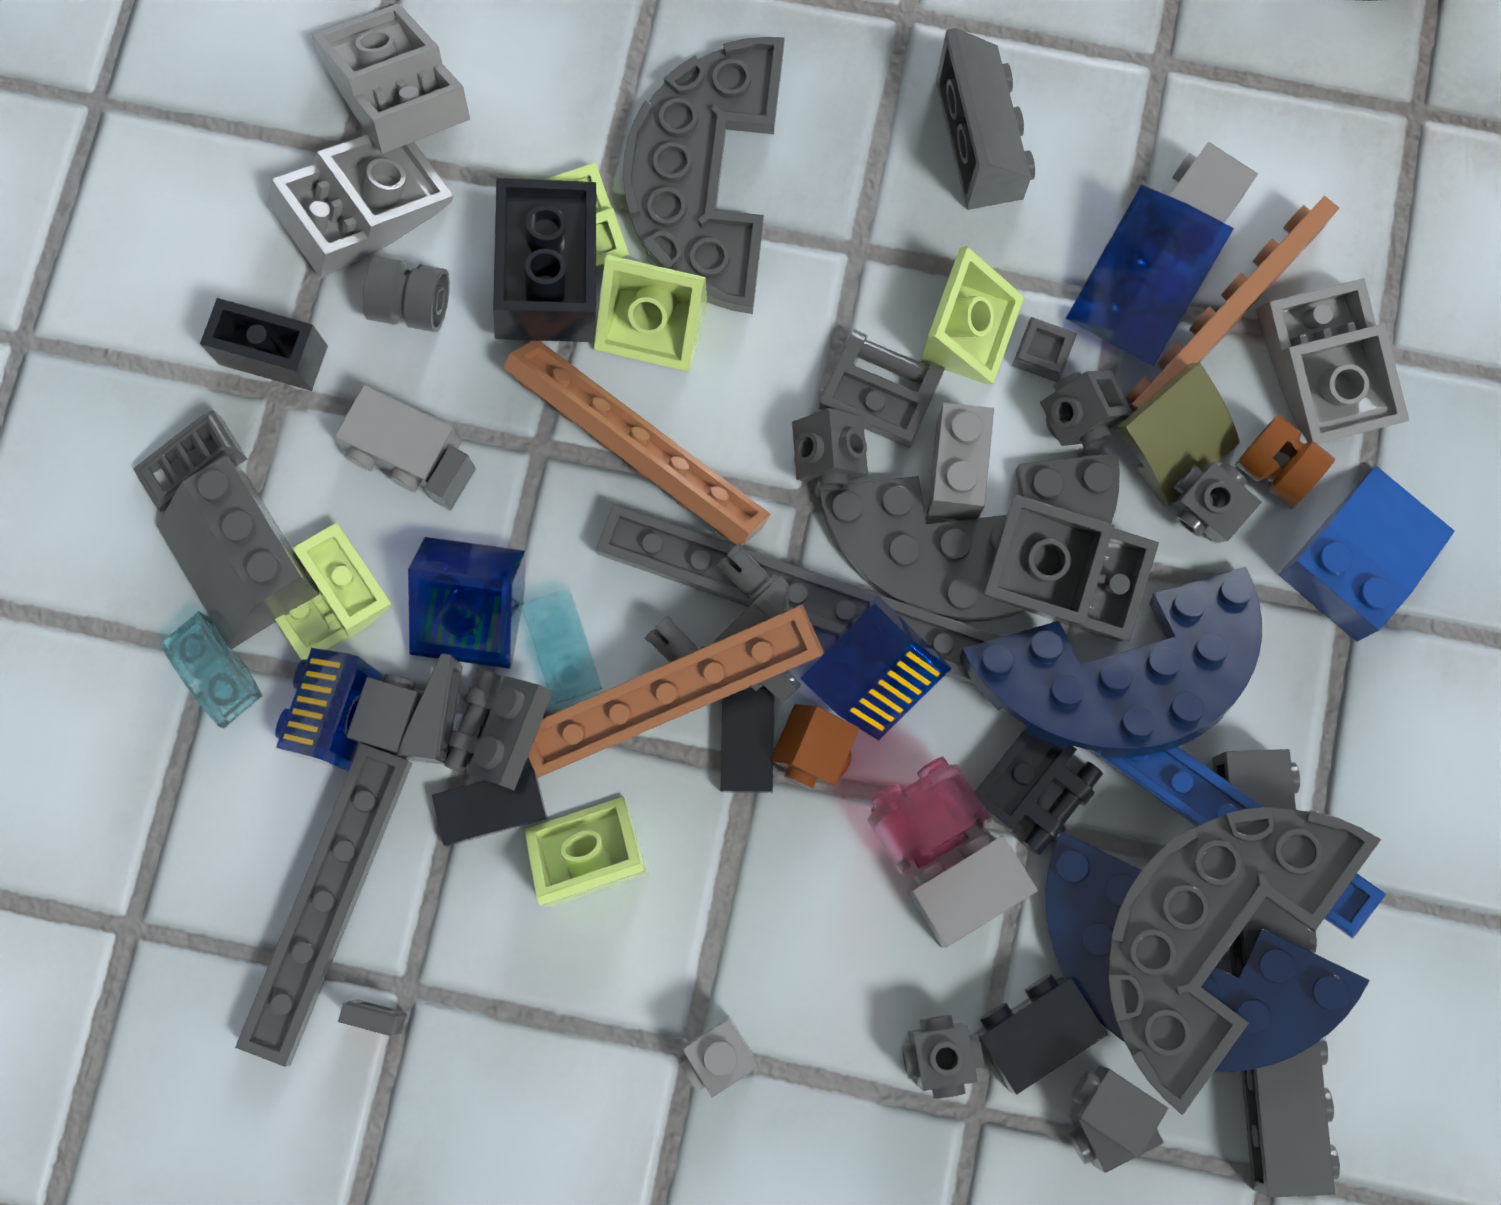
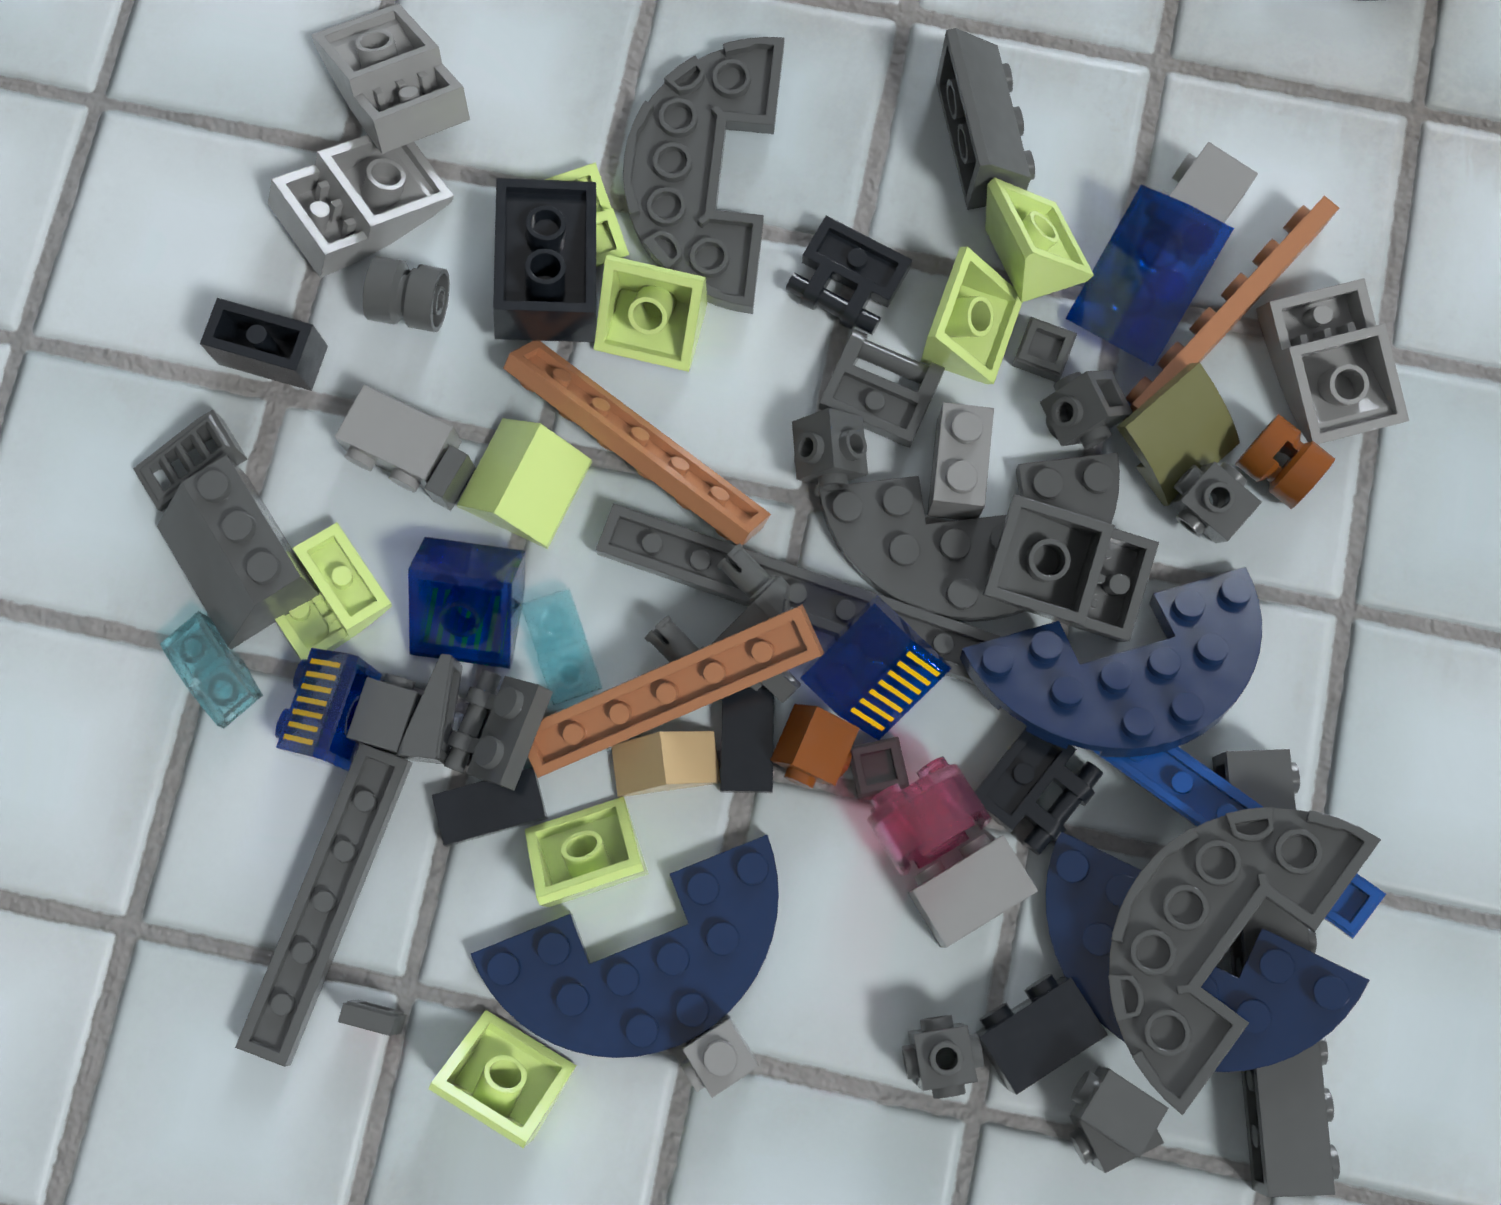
(503, 1079): none -> yellowish green slope
(525, 481): none -> yellowish green slope
(654, 990): none -> dark blue plate
(665, 762): none -> tan slope
(855, 262): none -> black plate
(877, 767): none -> dark grey tile
(1033, 241): none -> yellowish green slope
(1368, 555): blue slope -> none

